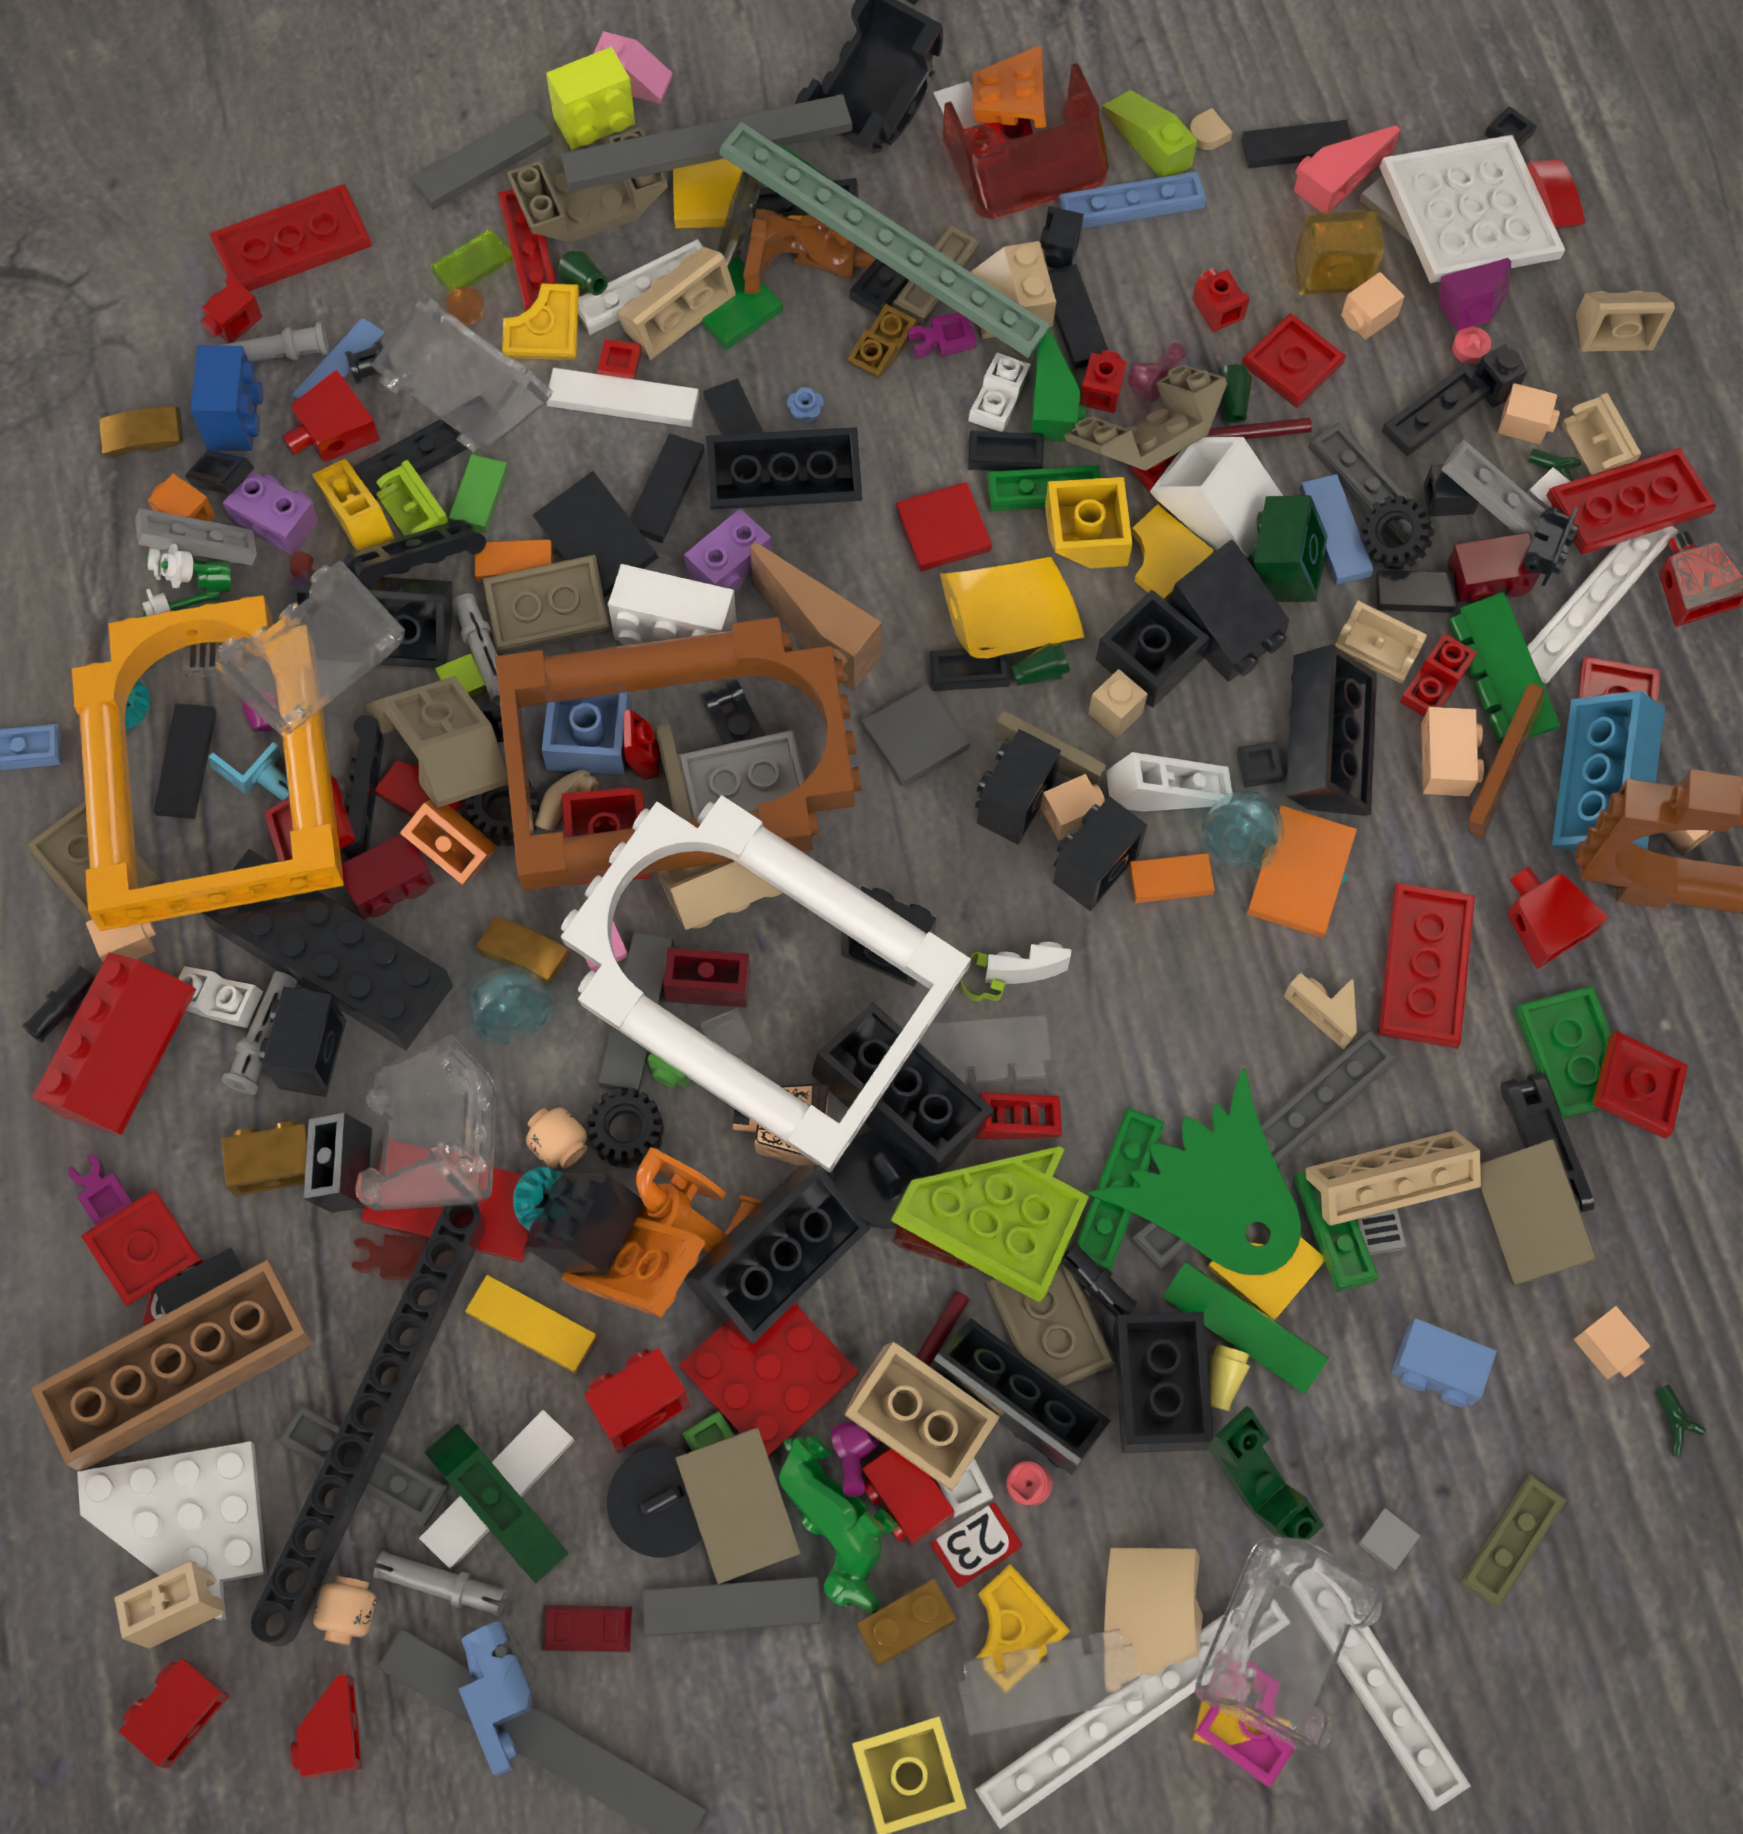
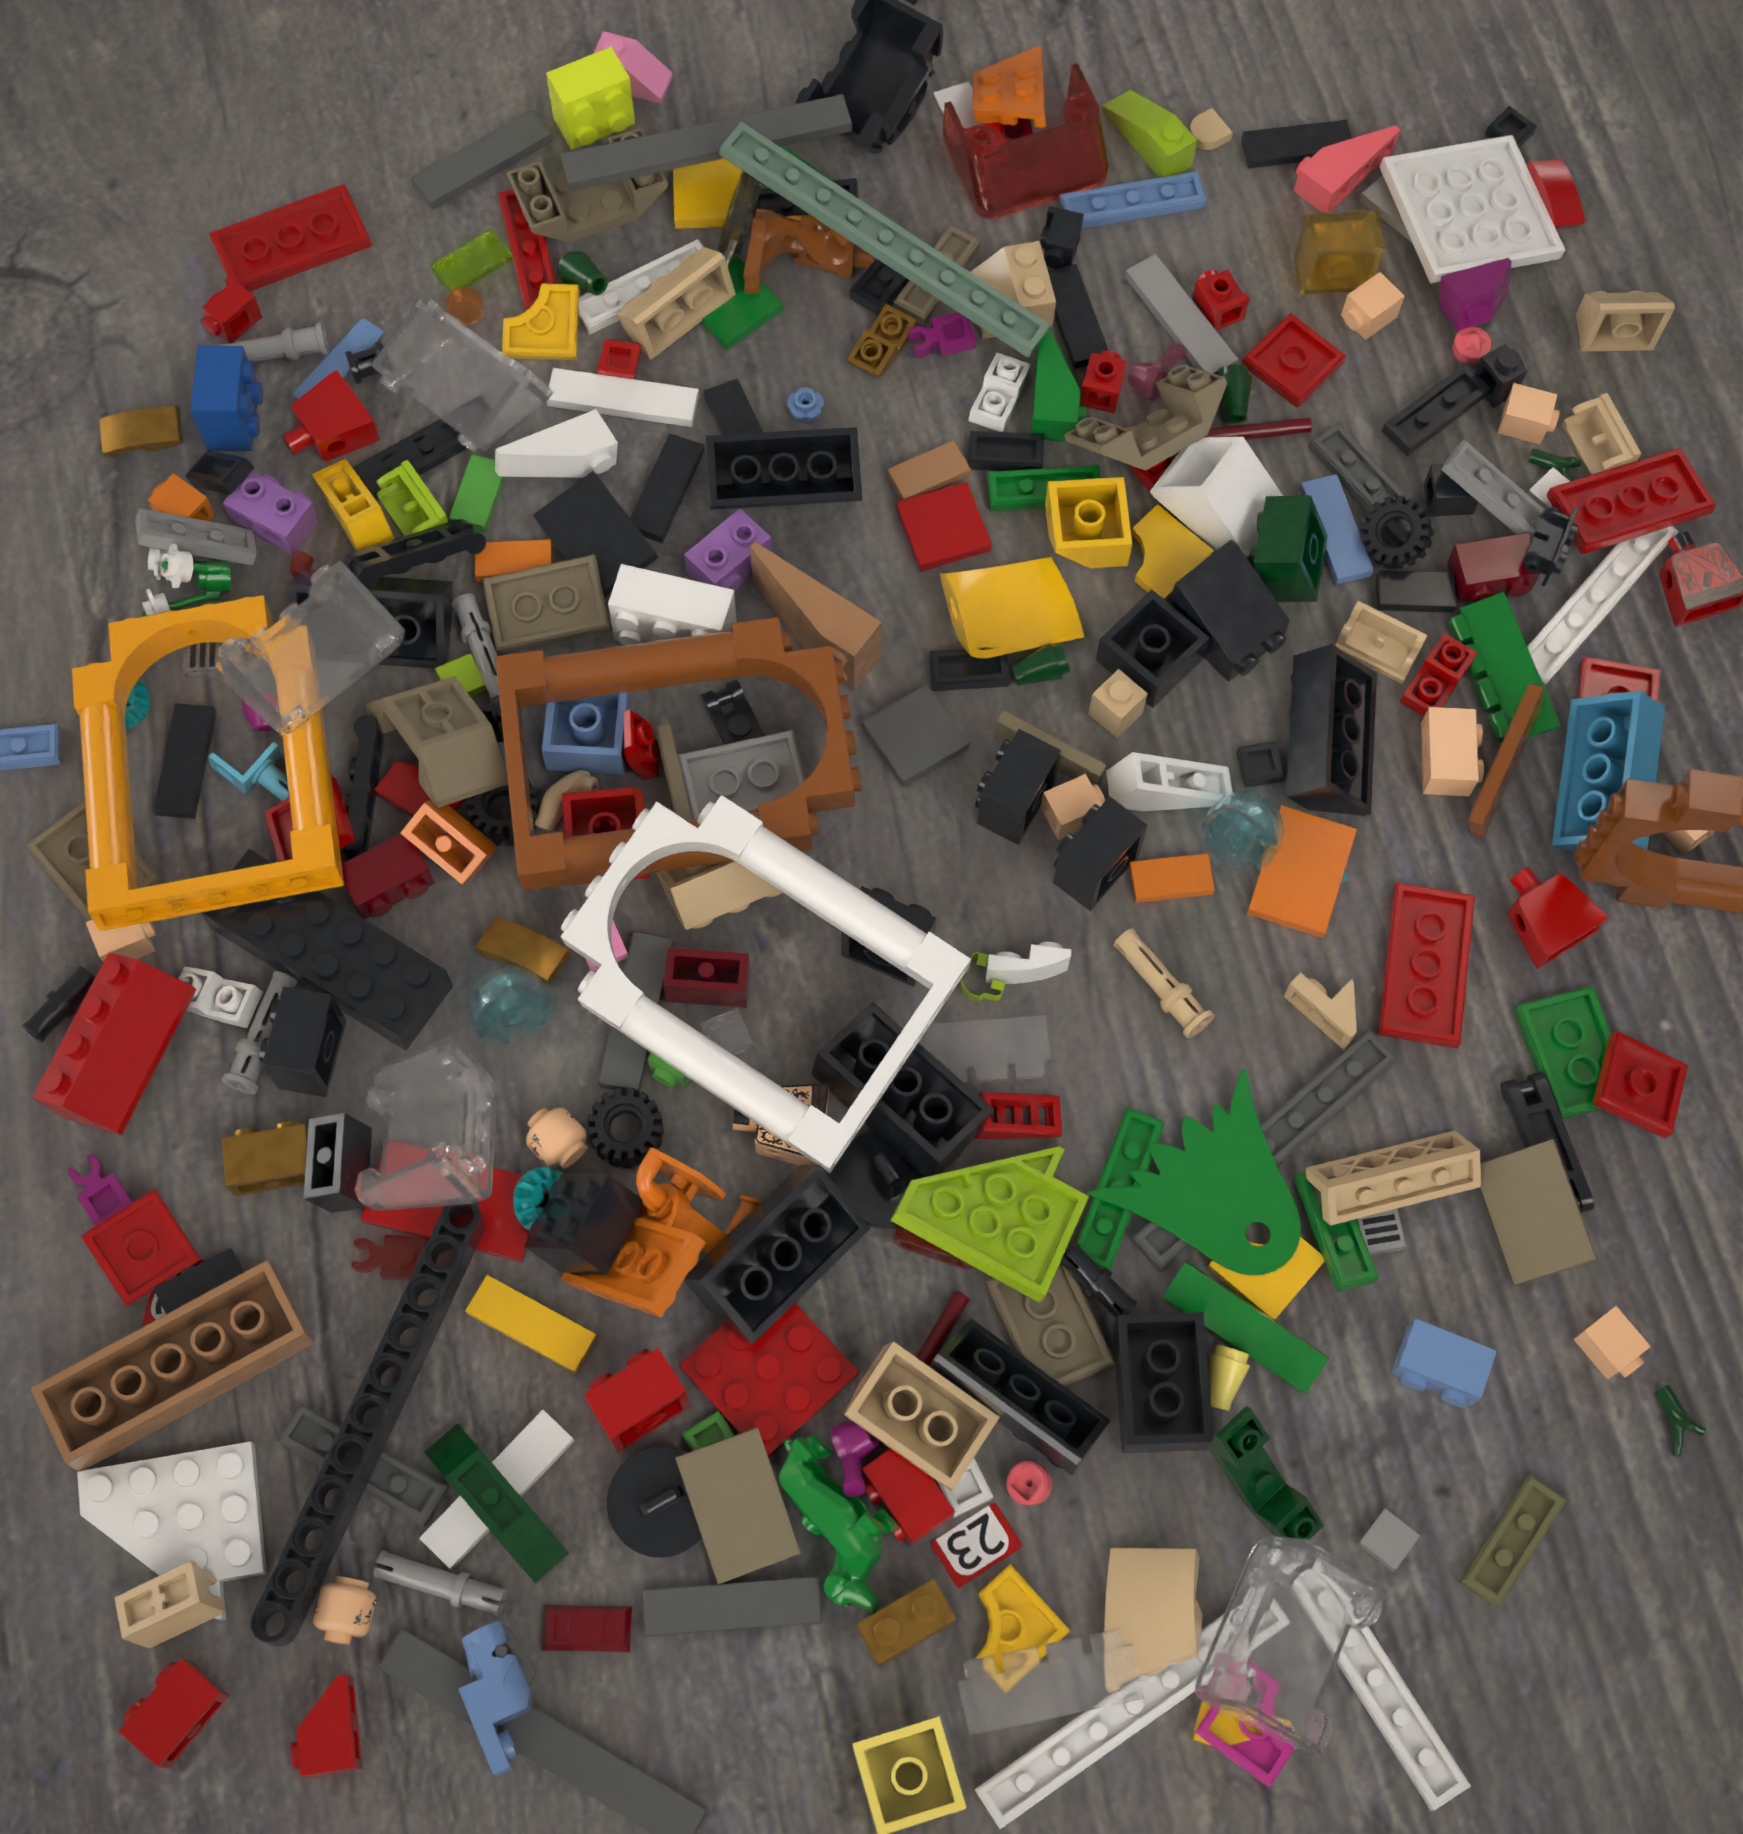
(561, 450): none -> white slope
(929, 471): none -> medium nougat tile
(1174, 996): none -> tan pin
(1179, 315): none -> light grey tile

